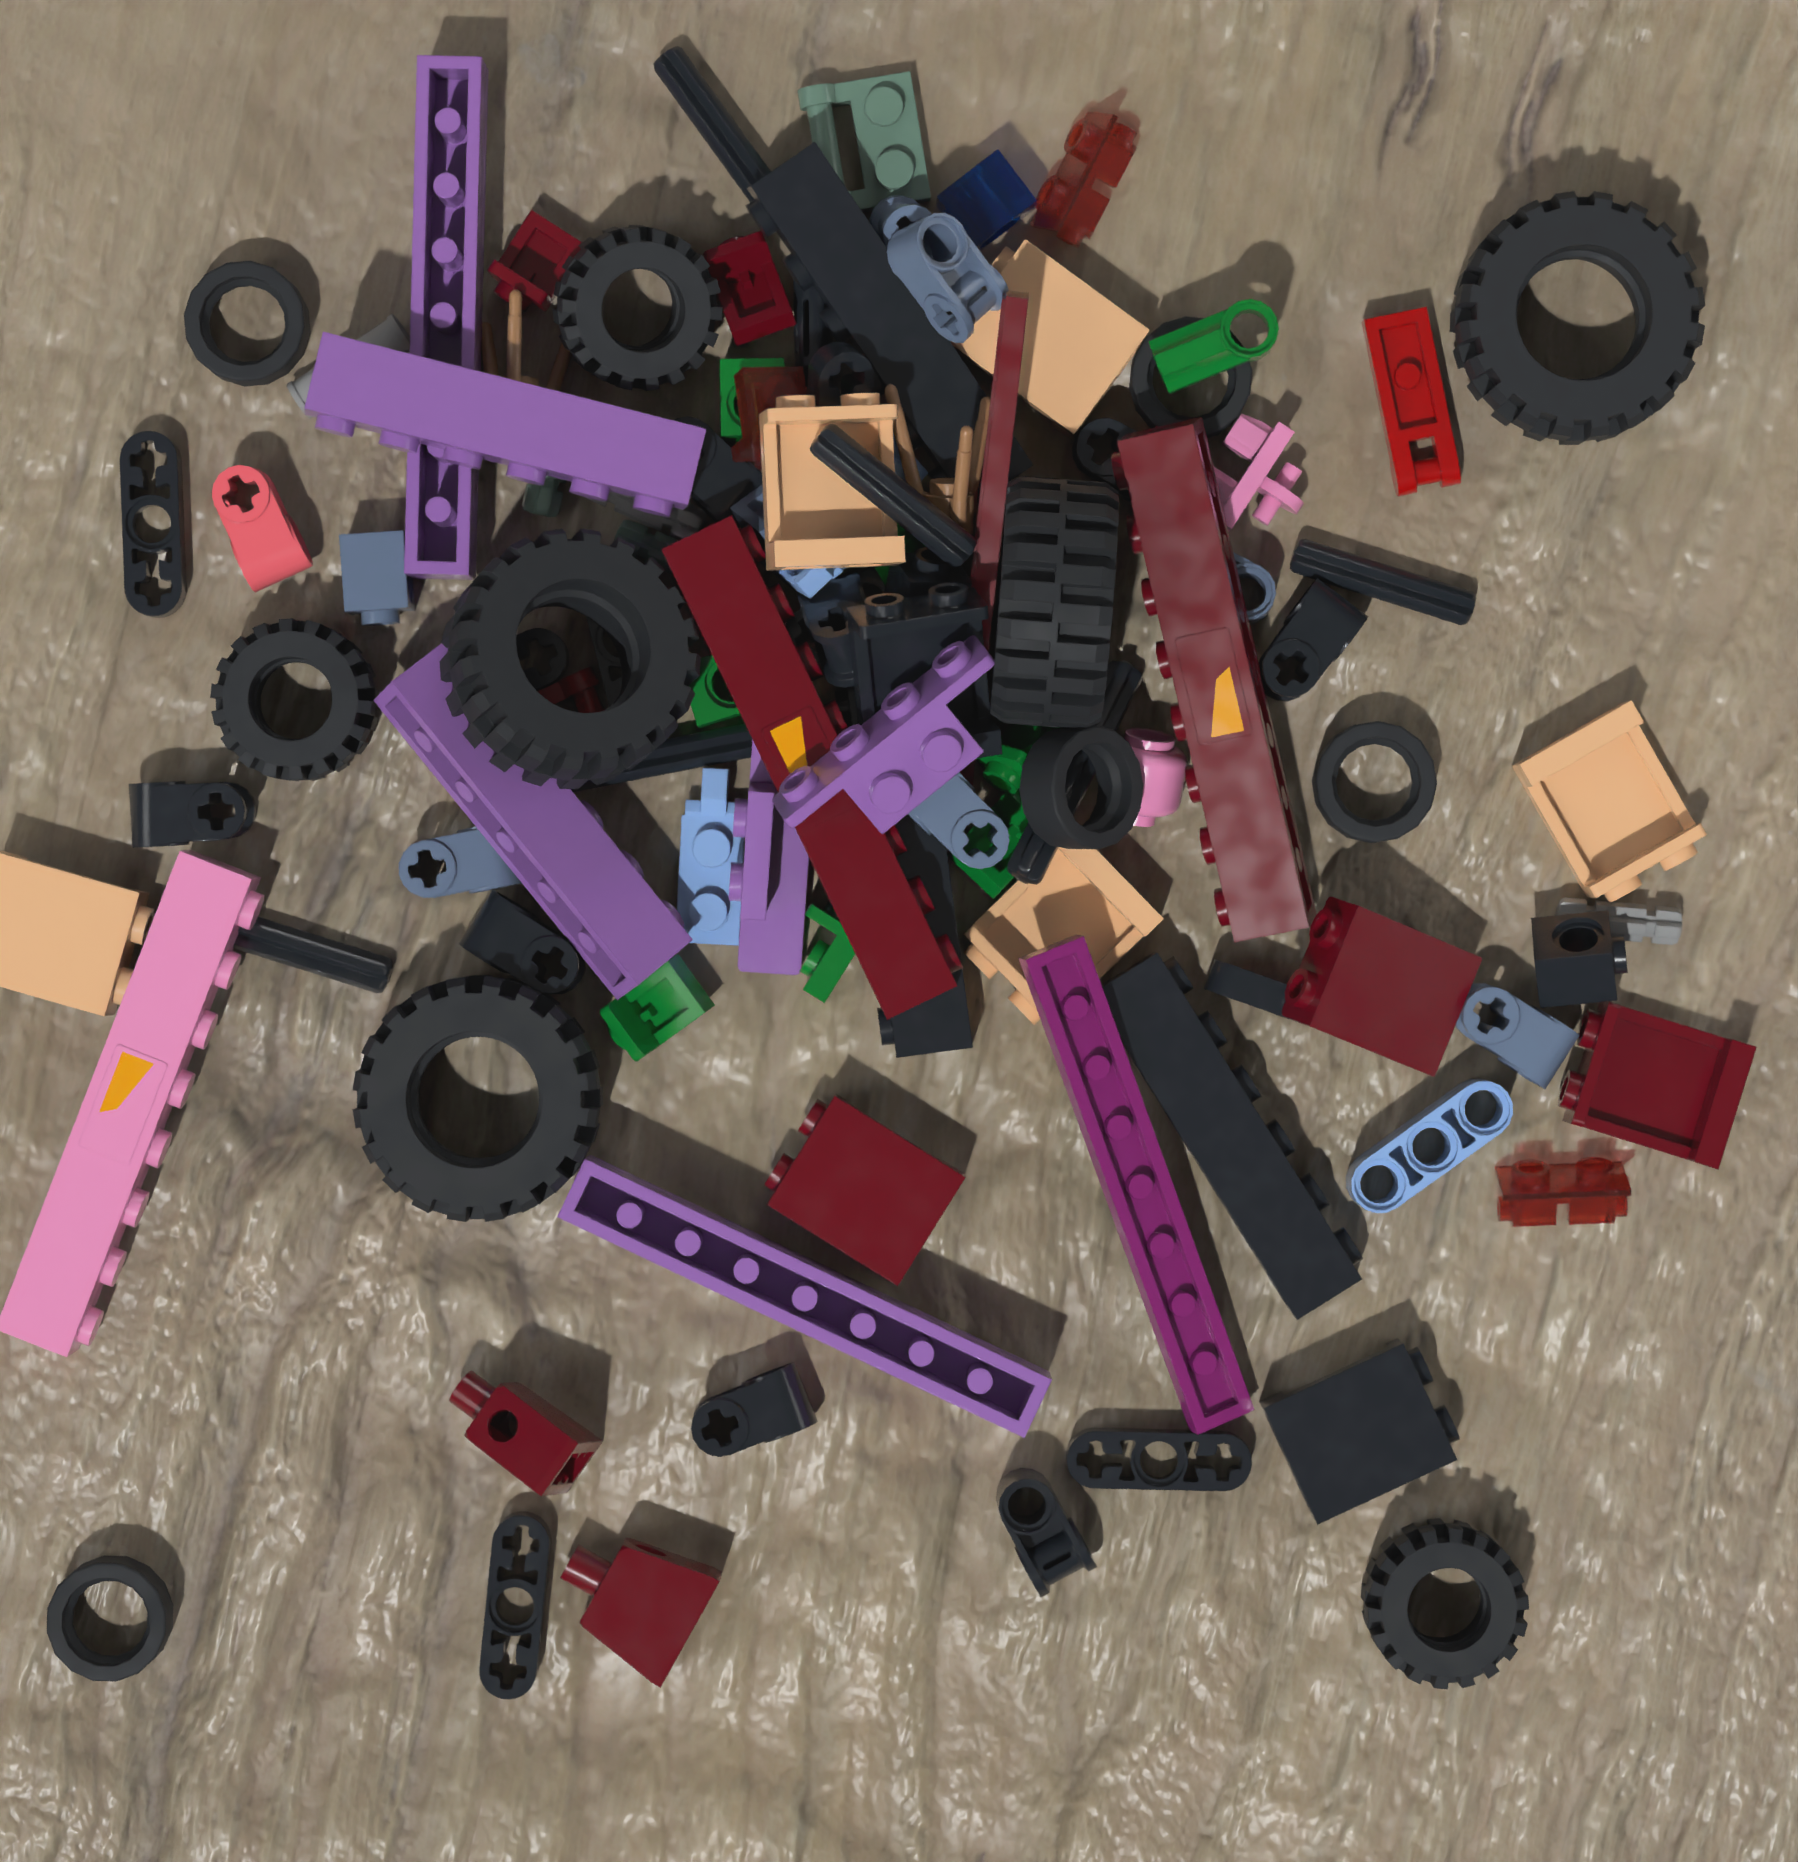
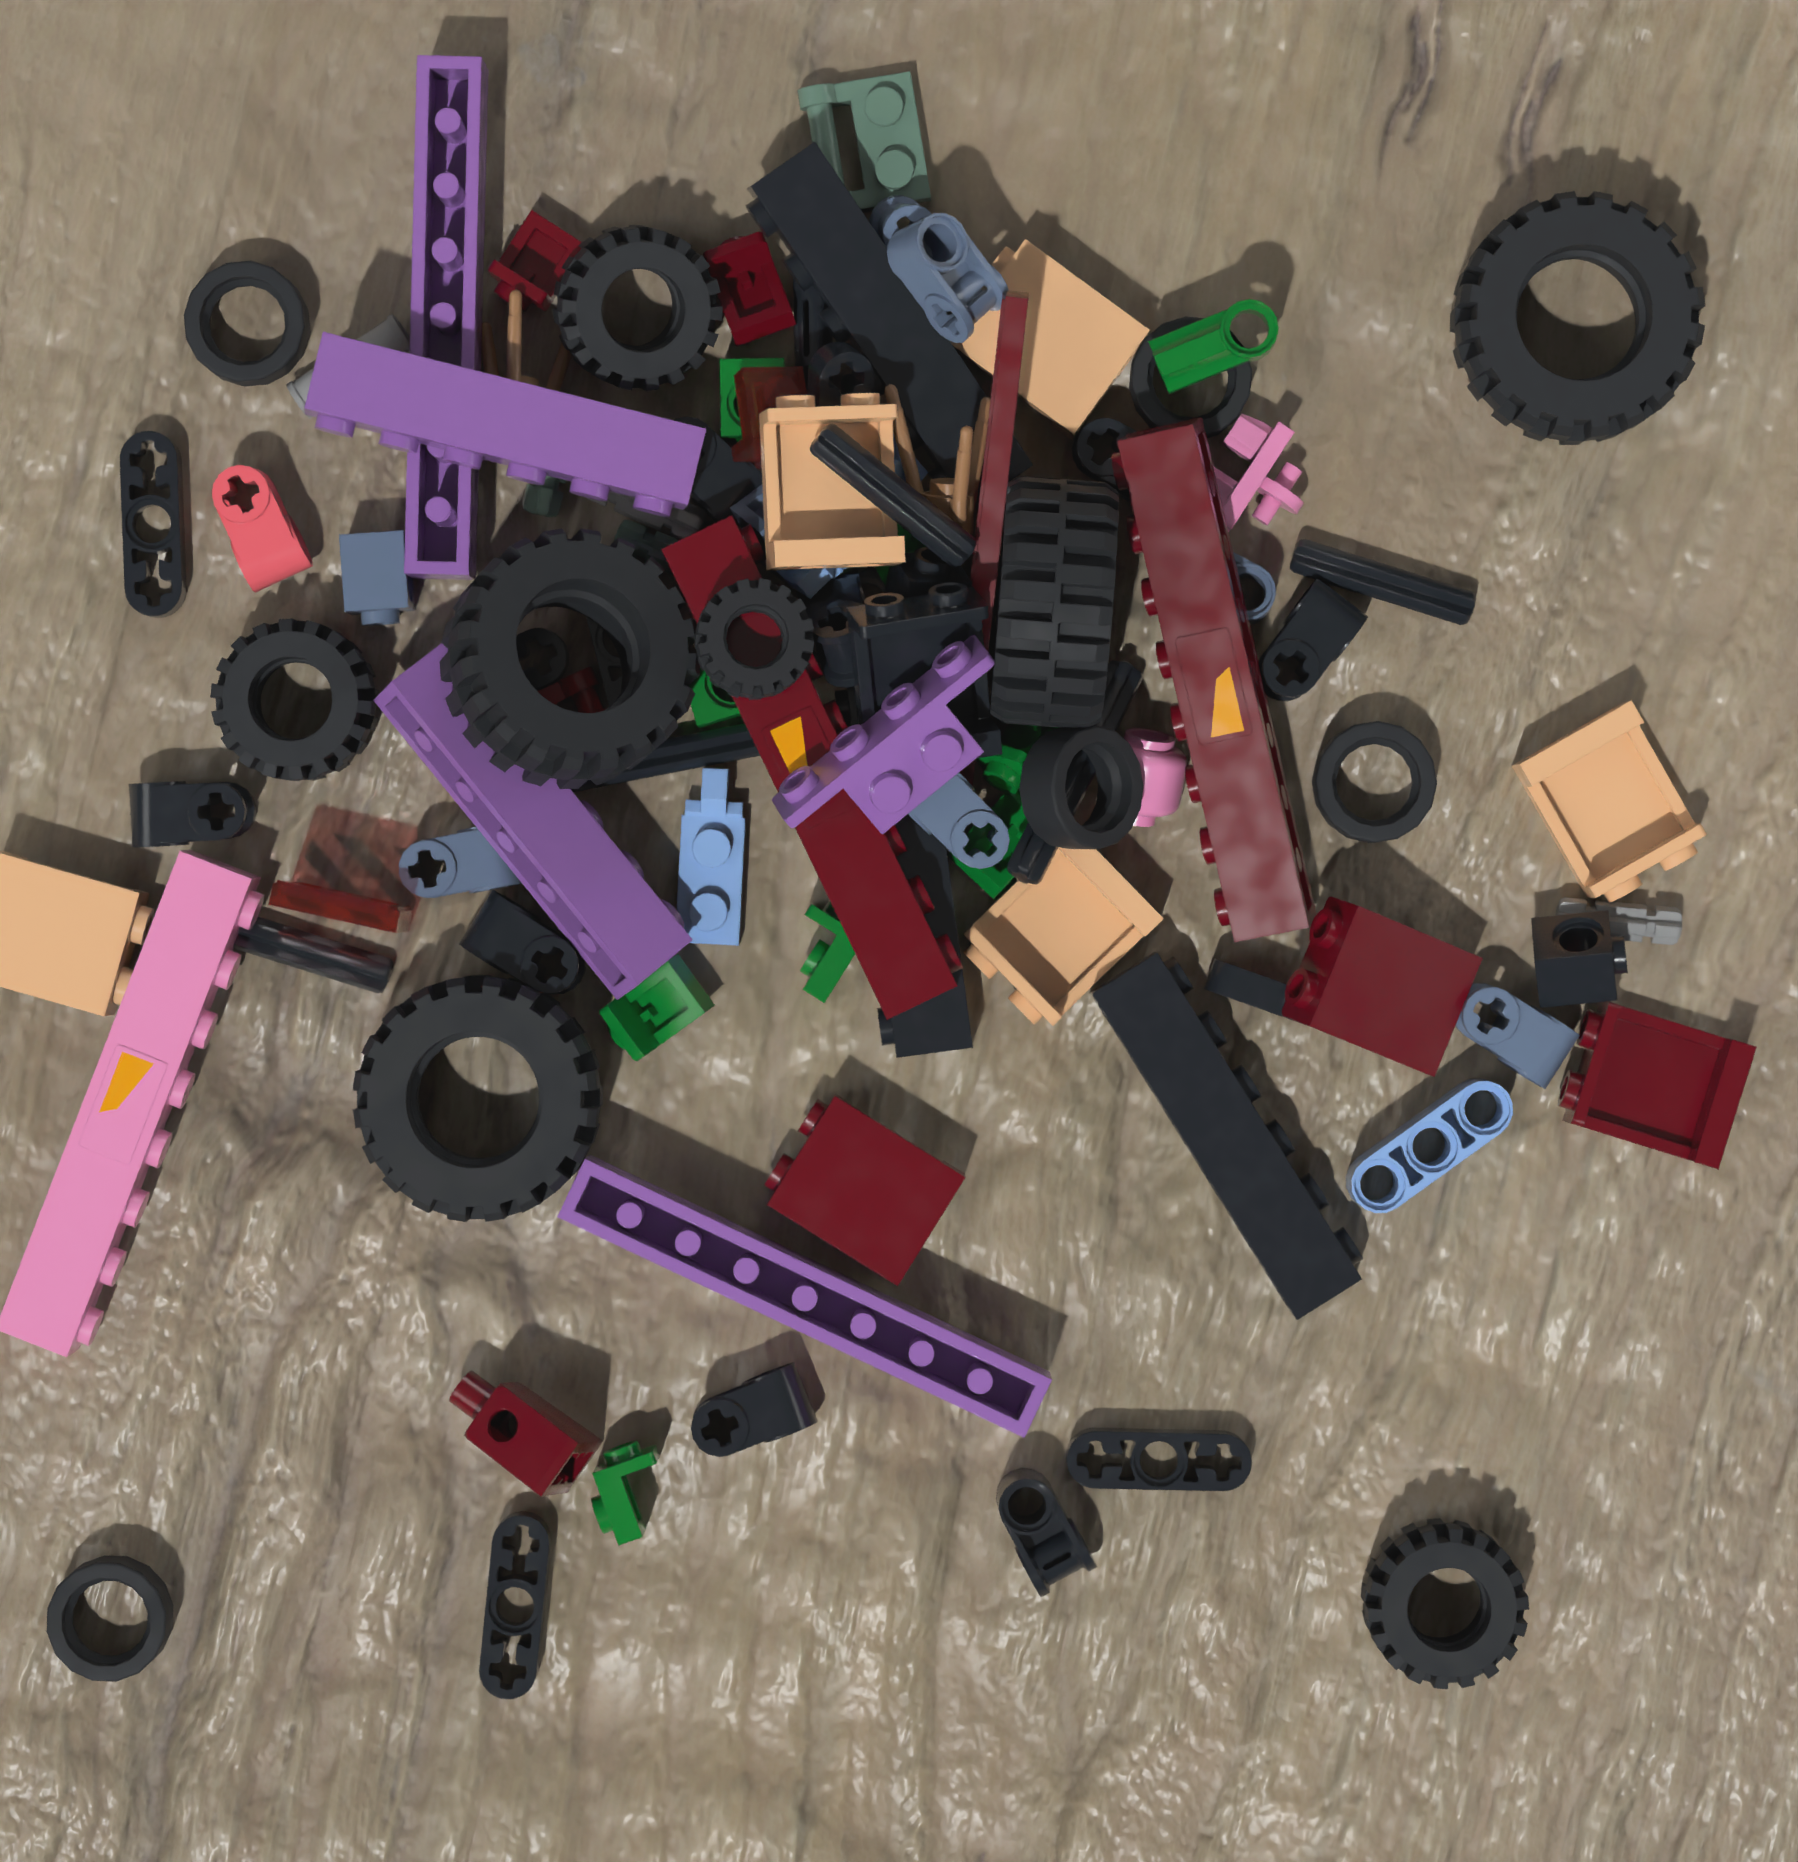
(341, 906): none -> clear red tile
(616, 1505): none -> green bracket
(642, 1602): dark red torso -> none
(711, 118): black axle -> none
(758, 597): none -> black tyre
(769, 880): medium lavender bracket -> none
(987, 200): clear blue brick -> none
(1095, 150): clear red hinge -> none
(1136, 1183): magenta plate -> none
(1361, 1430): black panel -> none
(1411, 399): red plate -> none
(1590, 1187): clear red hinge -> none

